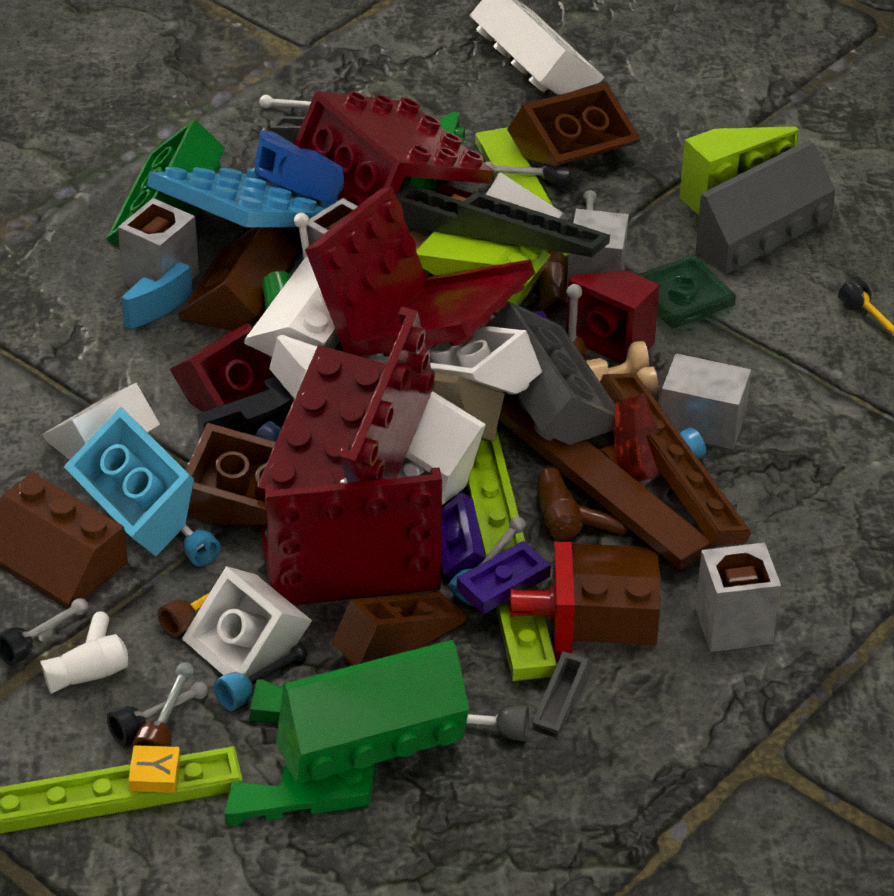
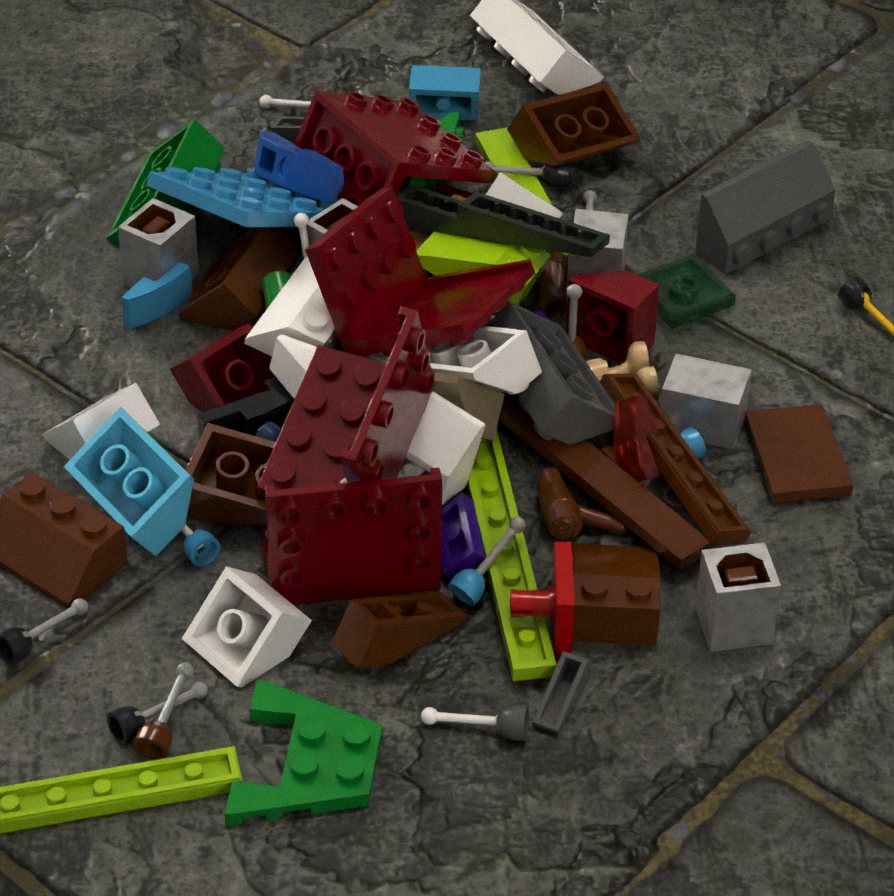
(90, 661): white piece -> none
(154, 769): yellow tile -> none
(178, 615): reddish brown hinge -> none
(236, 688): dark azure hinge -> none
(372, 712): green slope -> none
(446, 90): none -> dark azure brick
(491, 581): dark purple plate -> none
(726, 153): lime slope -> none
(798, 453): none -> reddish brown tile

